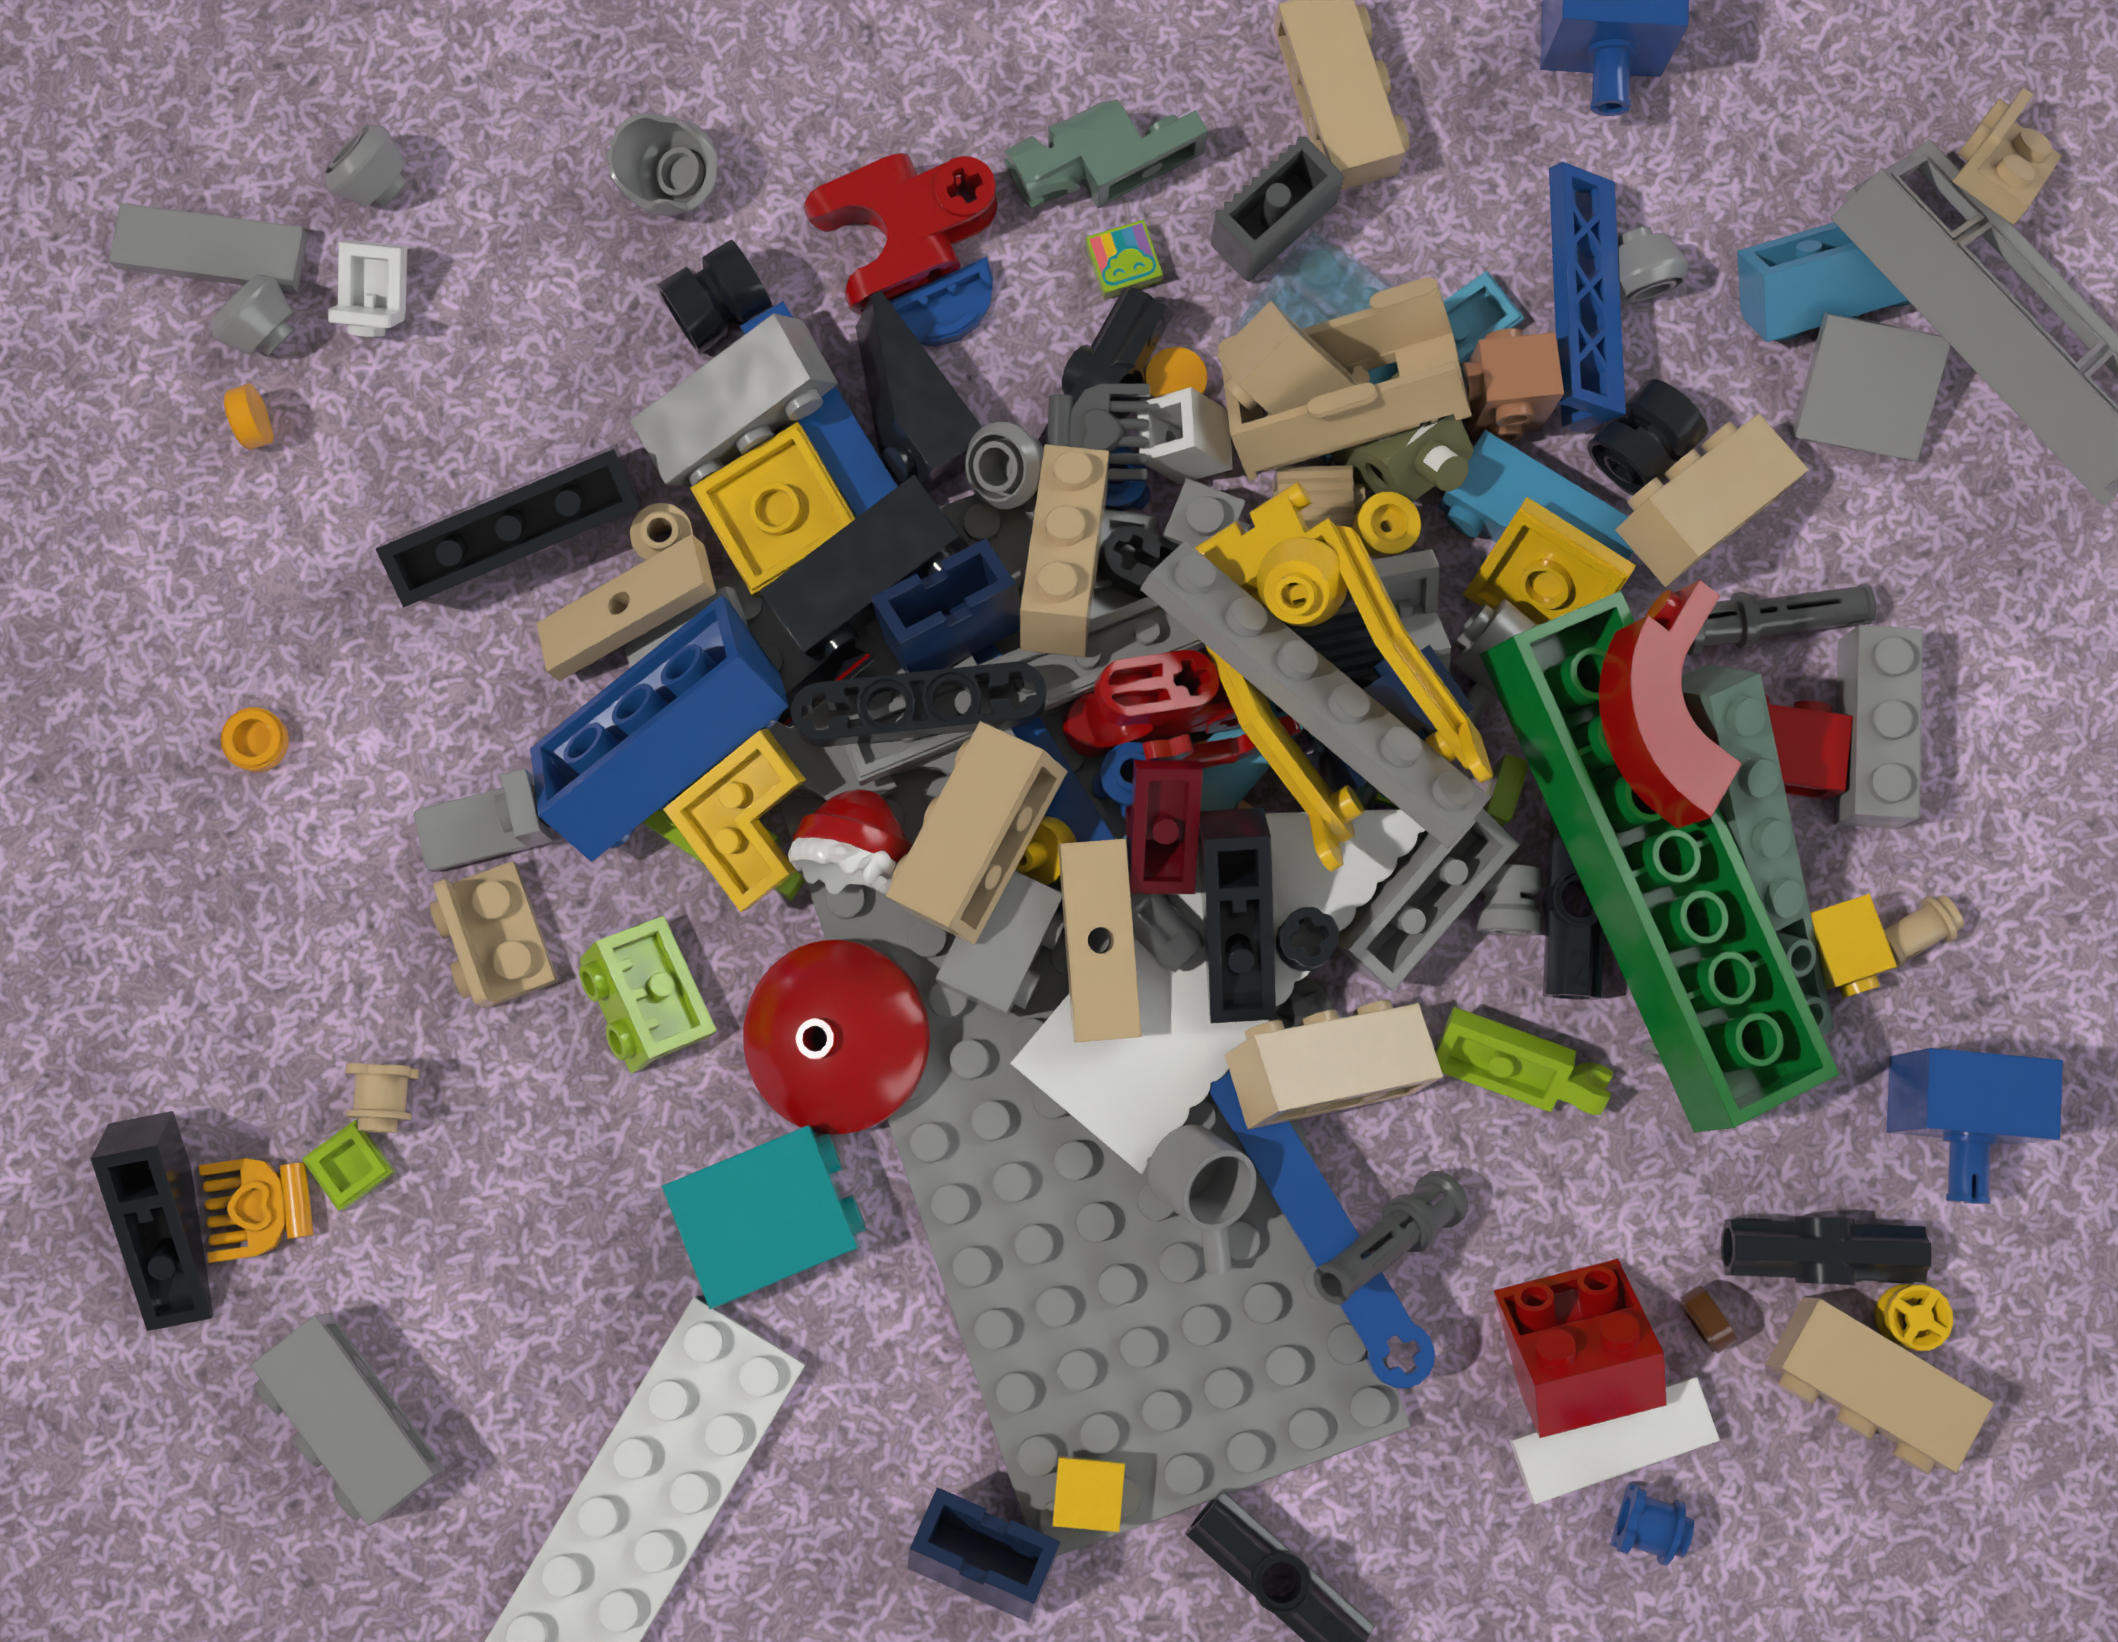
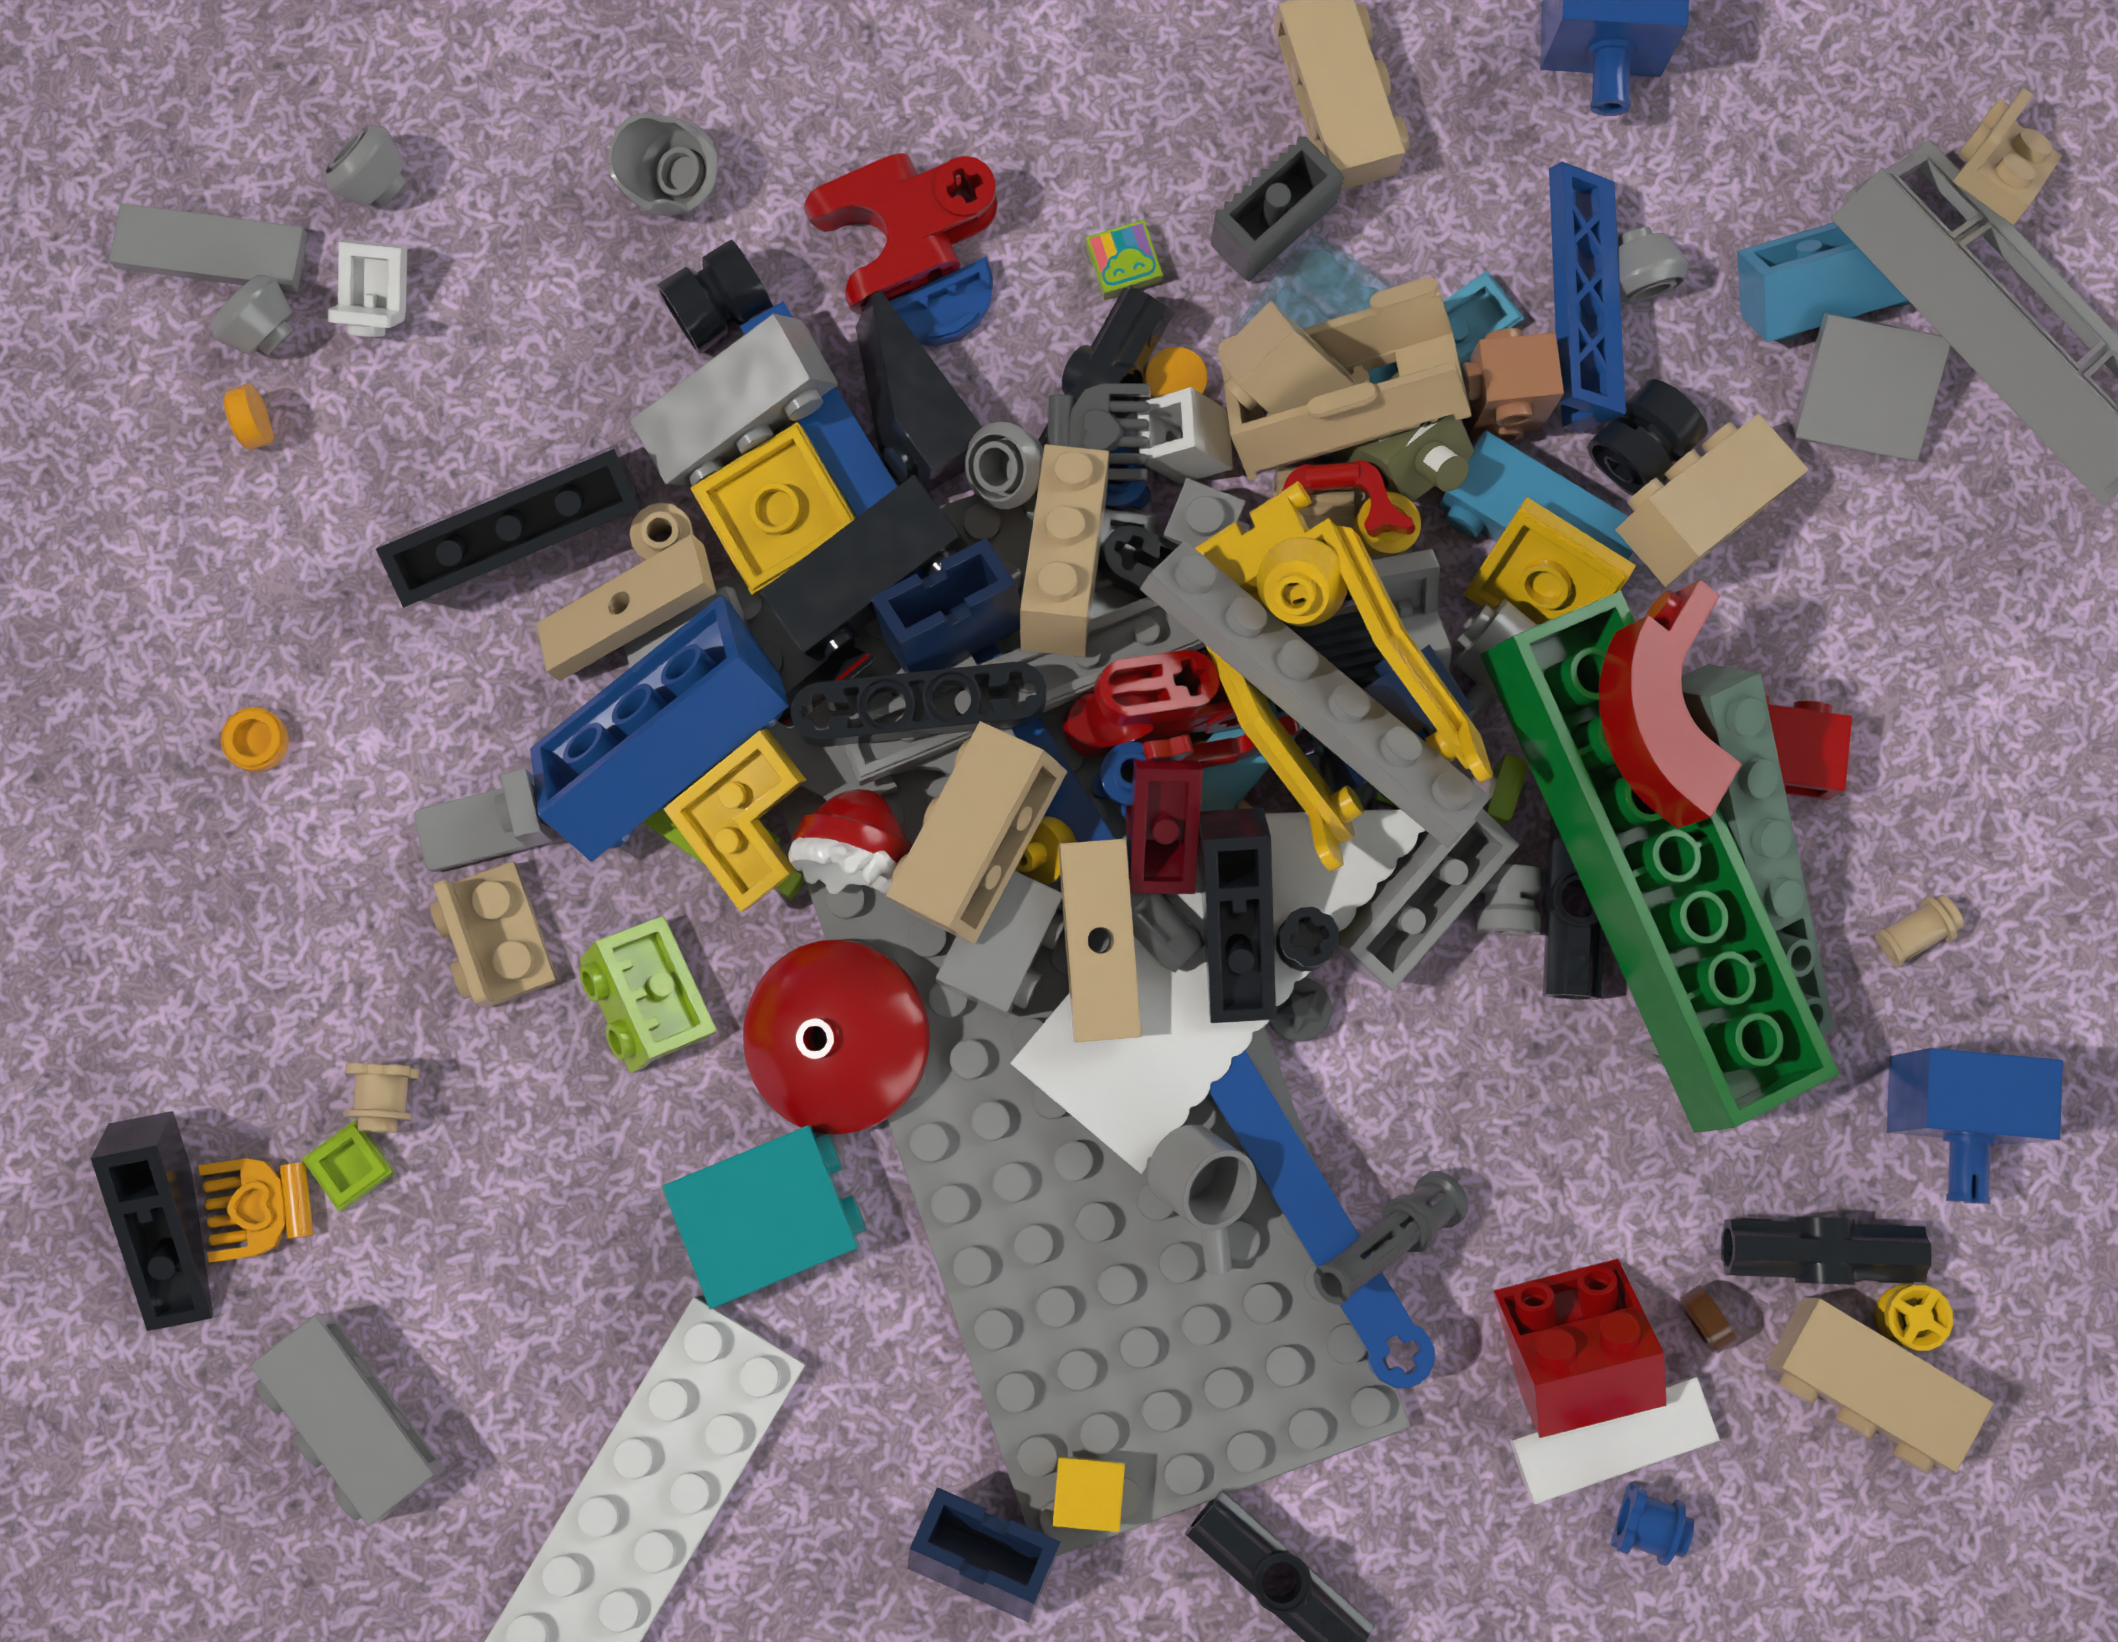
(1103, 153): sand green plate -> none
(1332, 1063): tan brick -> none
(1358, 475): none -> red helmet
(1519, 1064): lime plate -> none
(1745, 619): dark grey pin -> none
(1852, 945): yellow brick -> none
(1883, 692): light grey brick -> none

